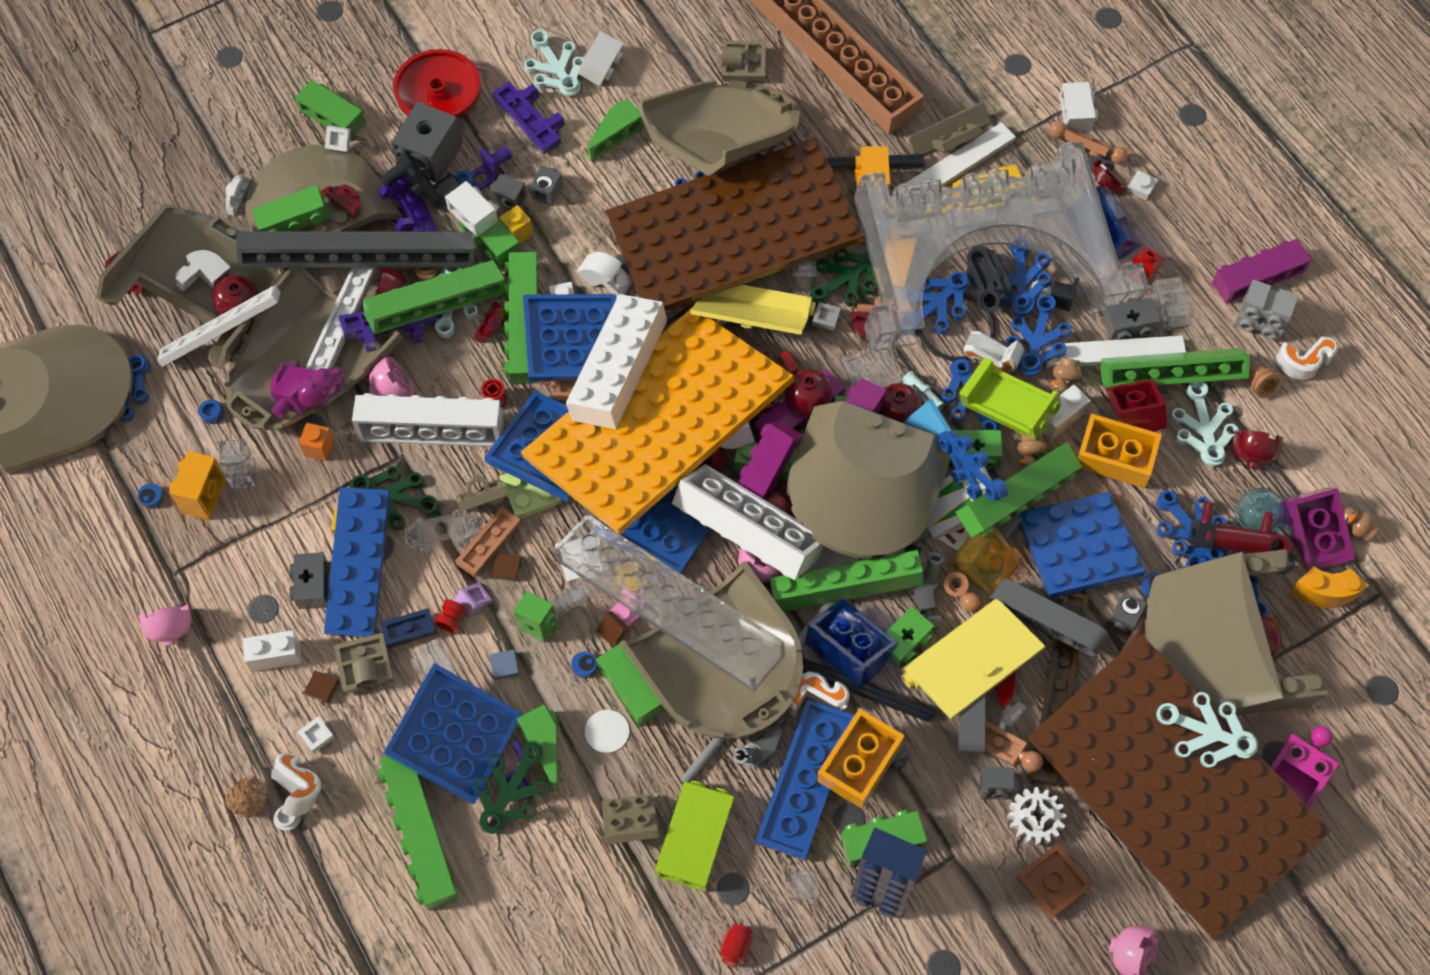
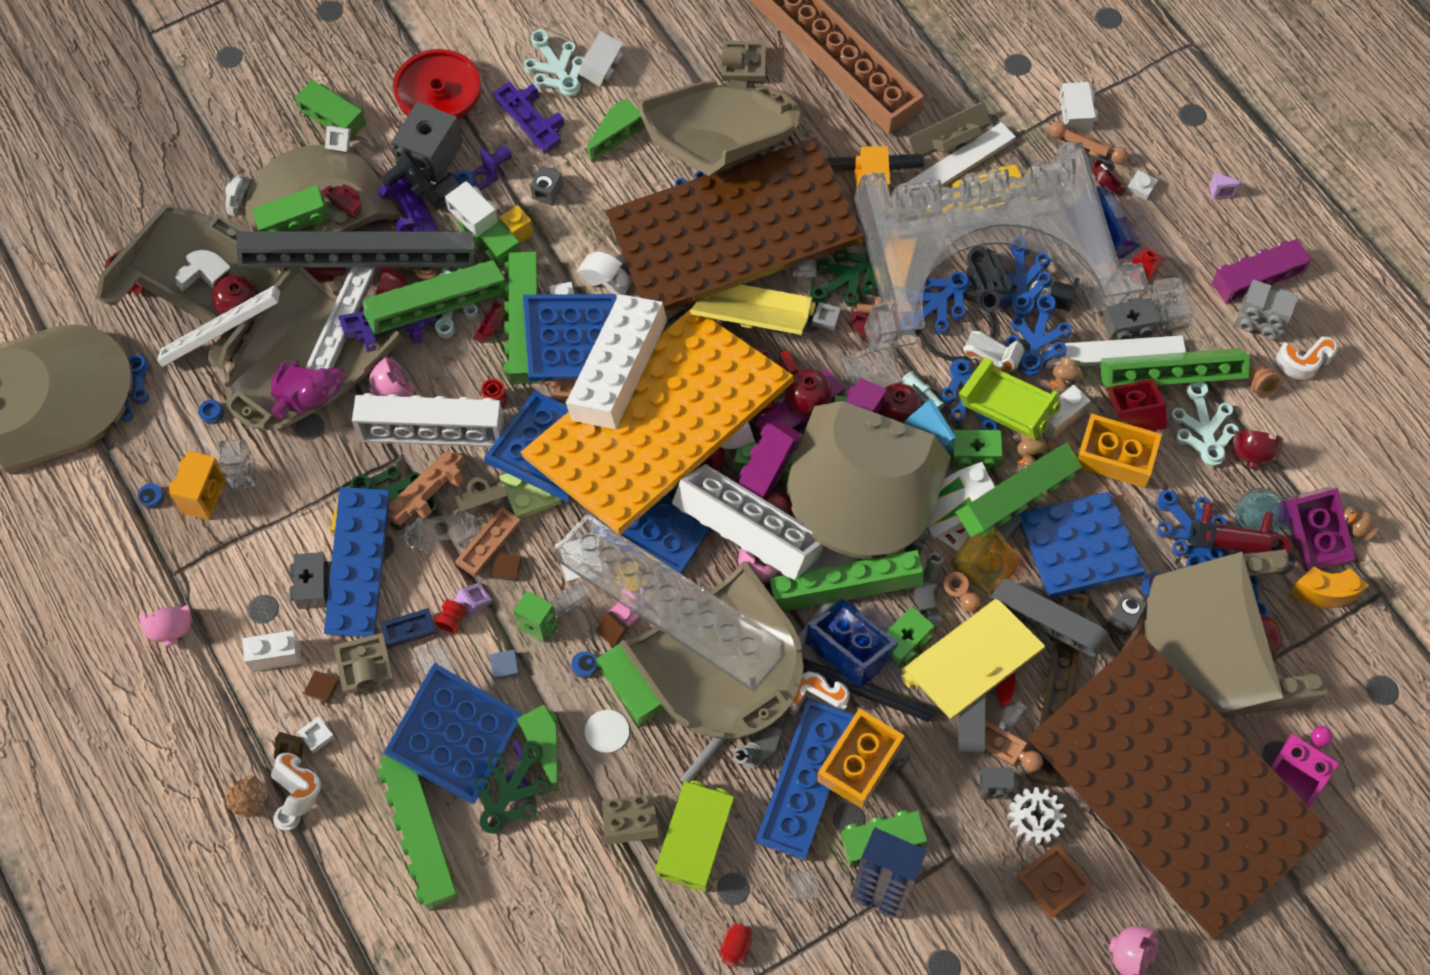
(288, 744): none -> dark brown plate
(316, 441): orange brick -> none
(325, 274): none -> dark red plate
(416, 494): none -> nougat hinge
(508, 192): dark grey brick -> none
(971, 462): blue plant -> none
(1211, 731): light aqua plant -> none
(1223, 186): none -> lavender slope

